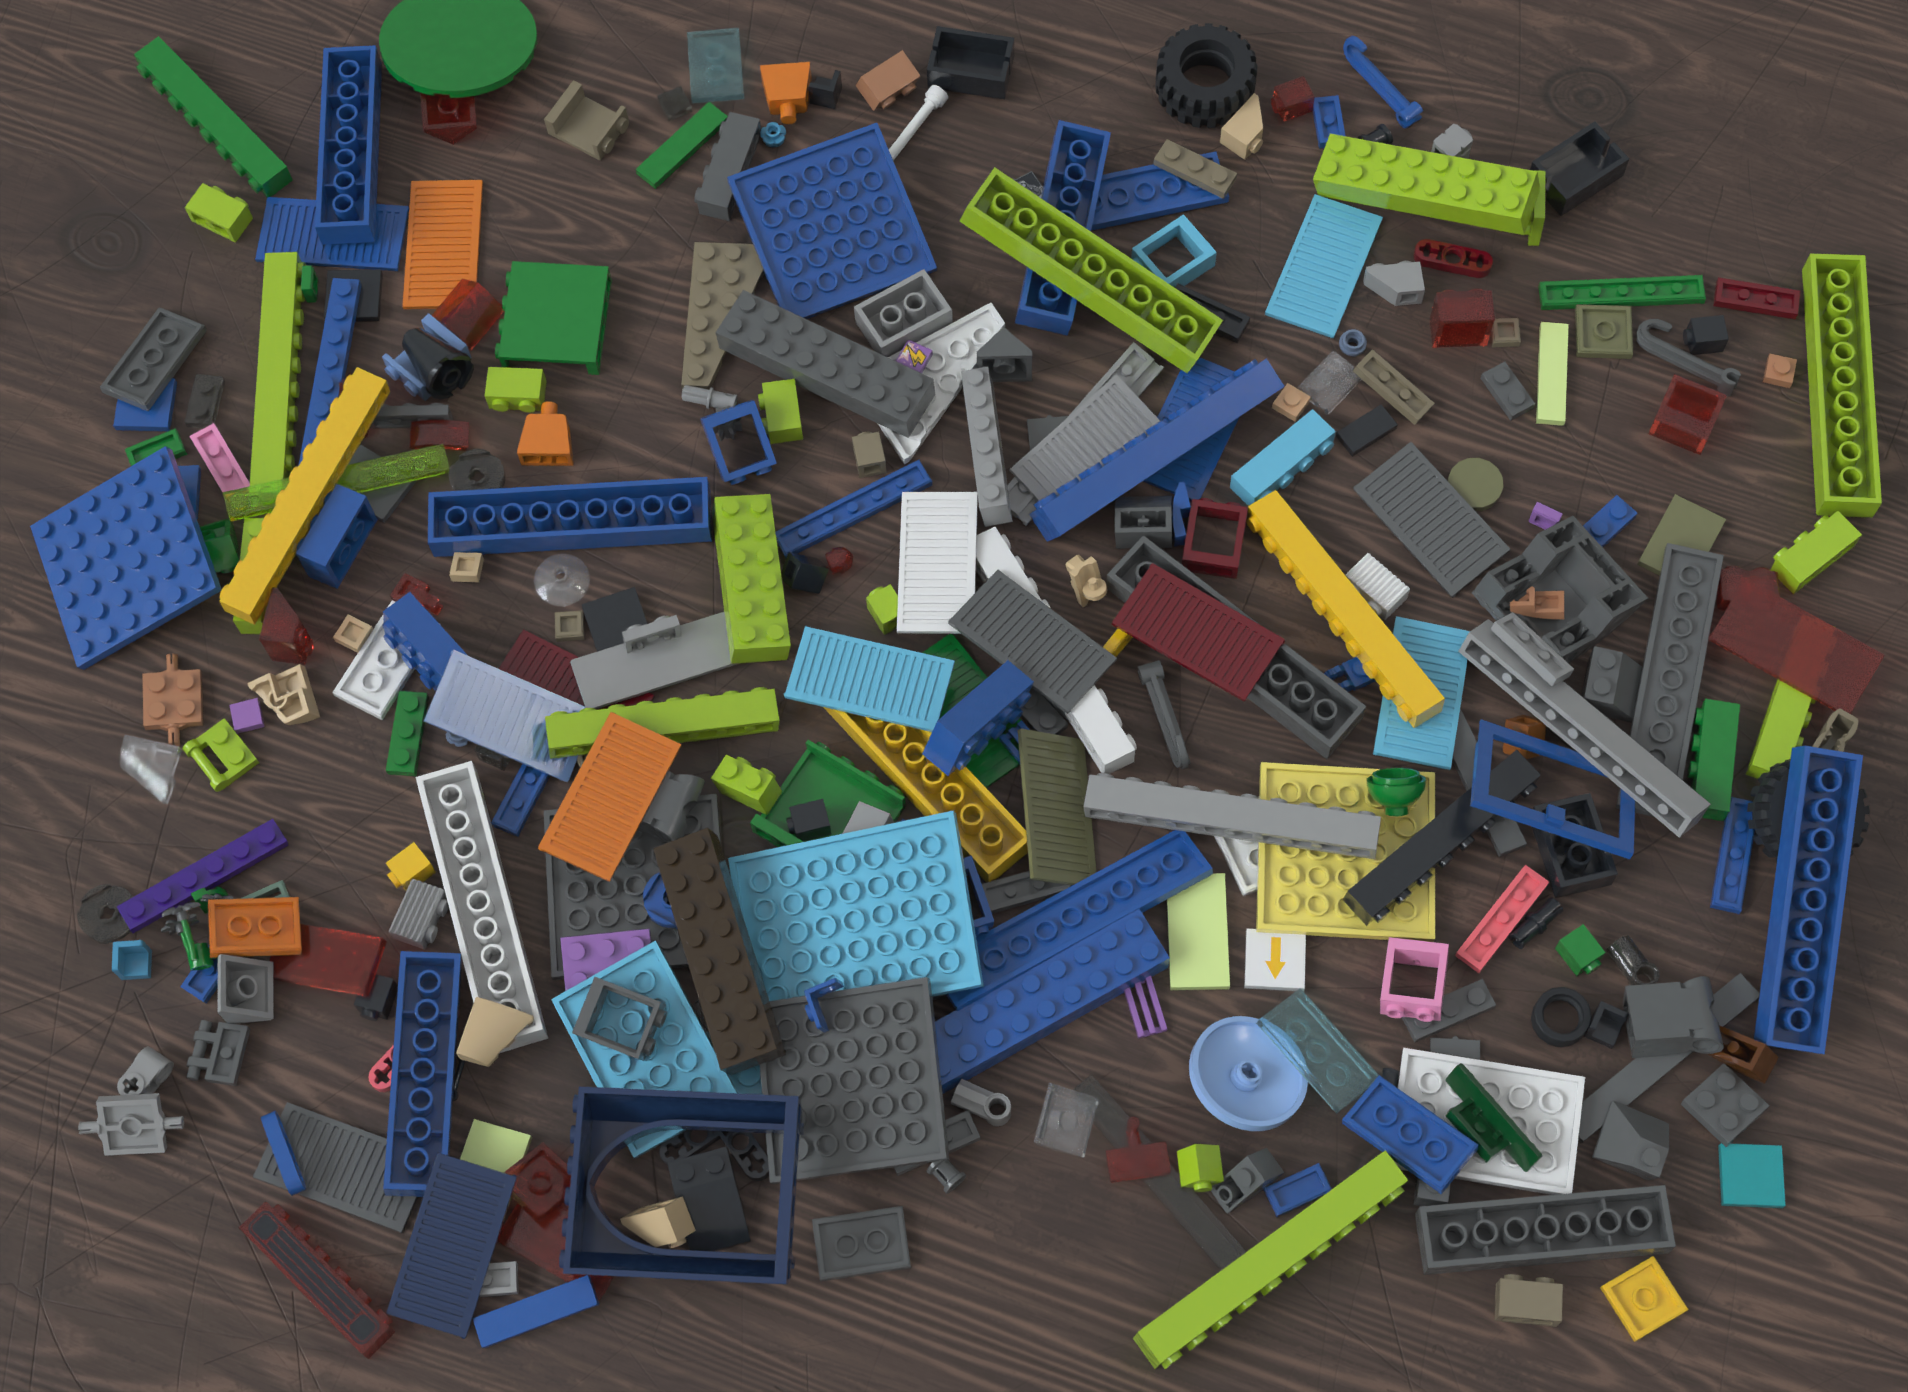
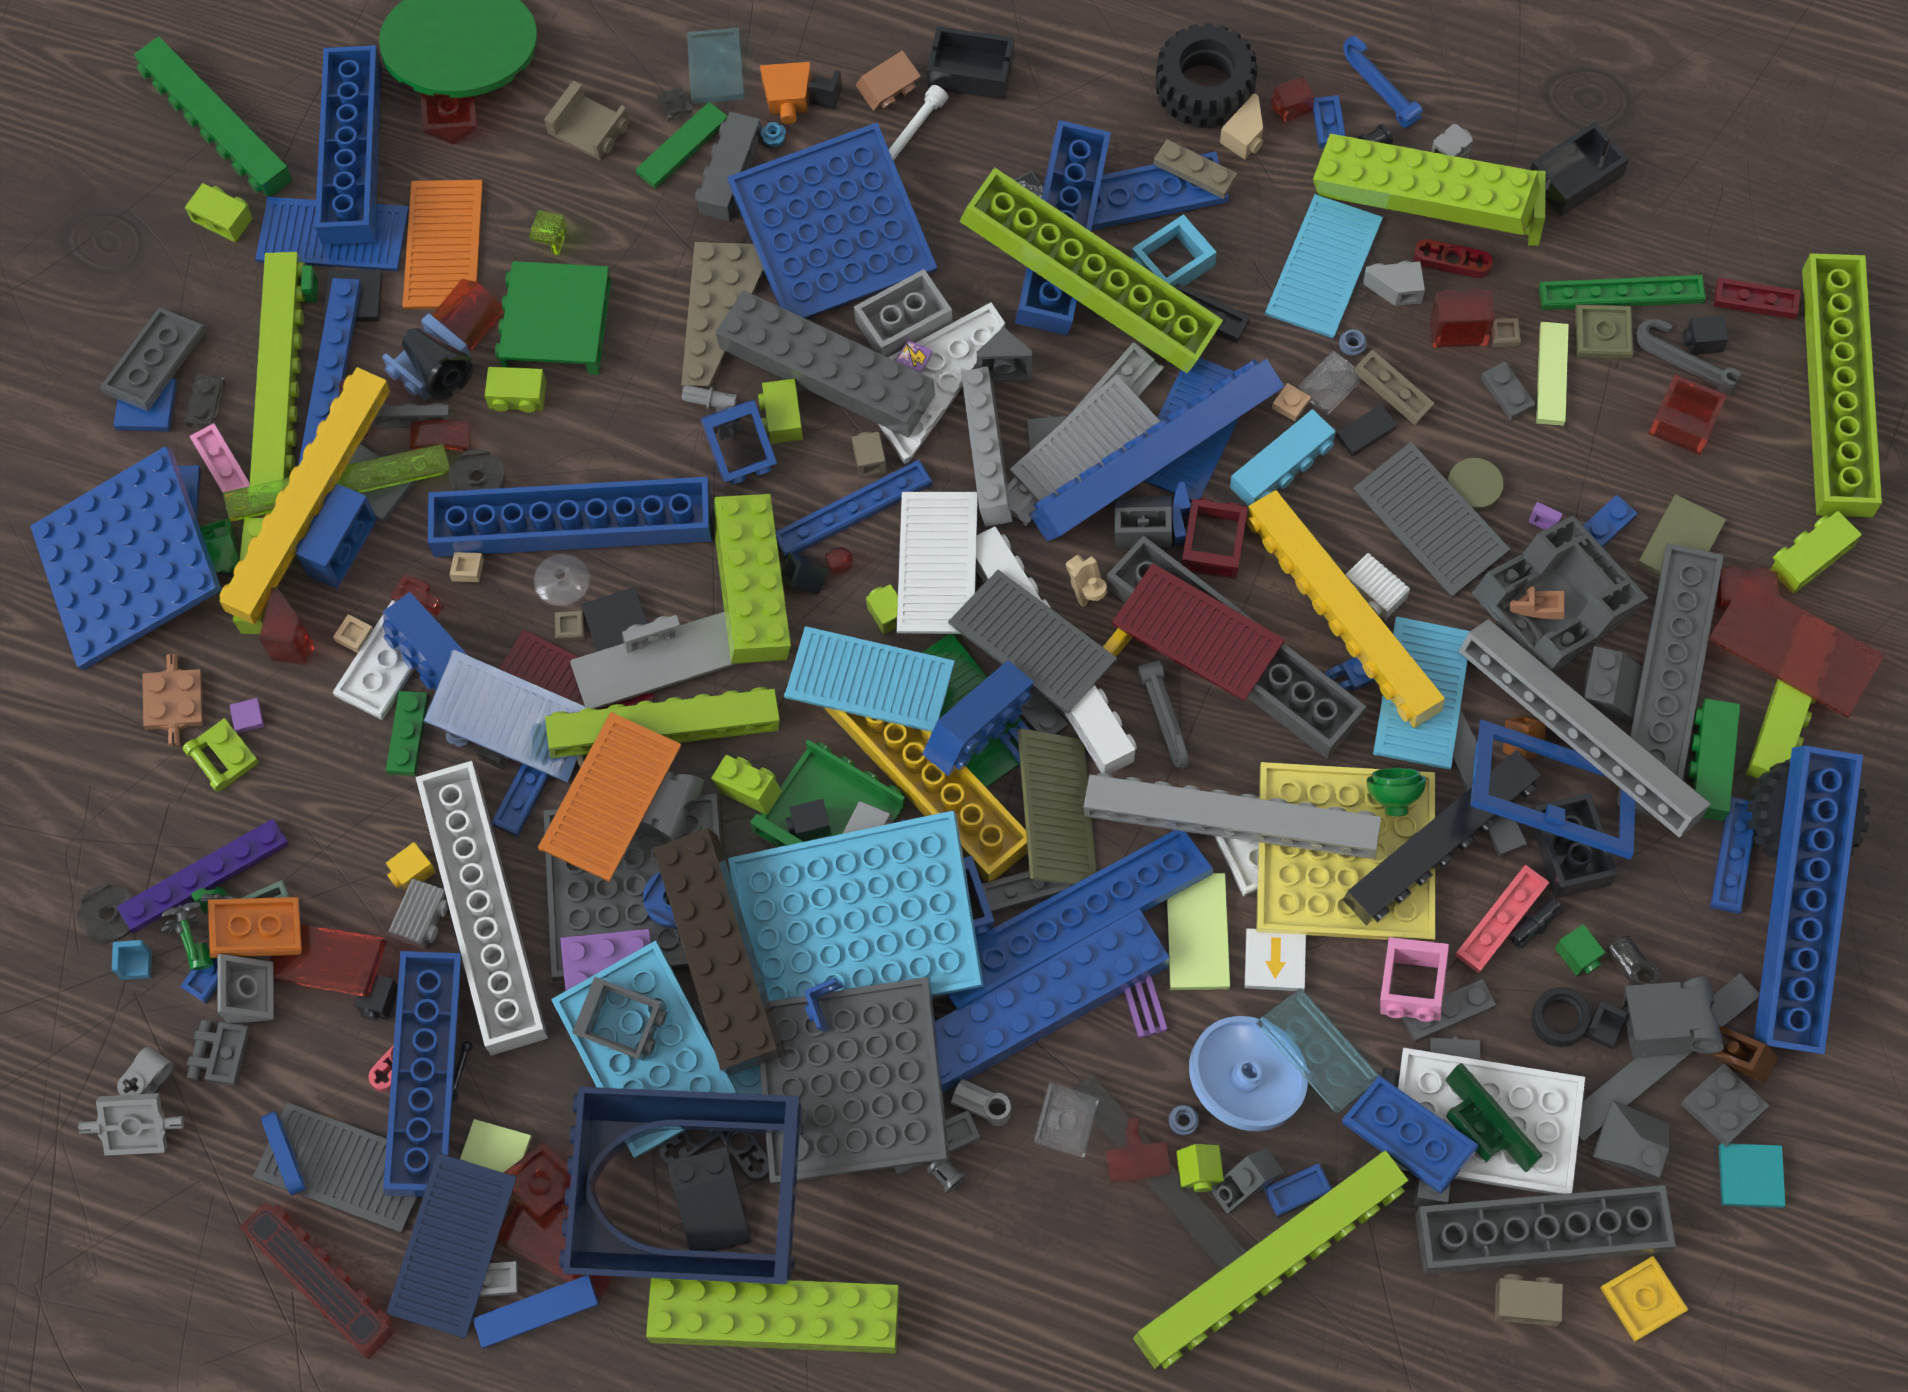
(144, 449): green tile -> none
(151, 764): clear slope -> none
(288, 695): tan slope -> none
(490, 1030): tan slope -> none
(546, 439): orange torso -> none
(549, 229): none -> clear neon green panel
(661, 1223): tan slope -> none
(775, 1315): none -> lime brick
(861, 1243): dark grey tile -> none
(1183, 1111): none -> sand blue plate
(1532, 649): light grey plate -> none
(1779, 370): nougat plate -> none
(1837, 731): dark tan brick -> none

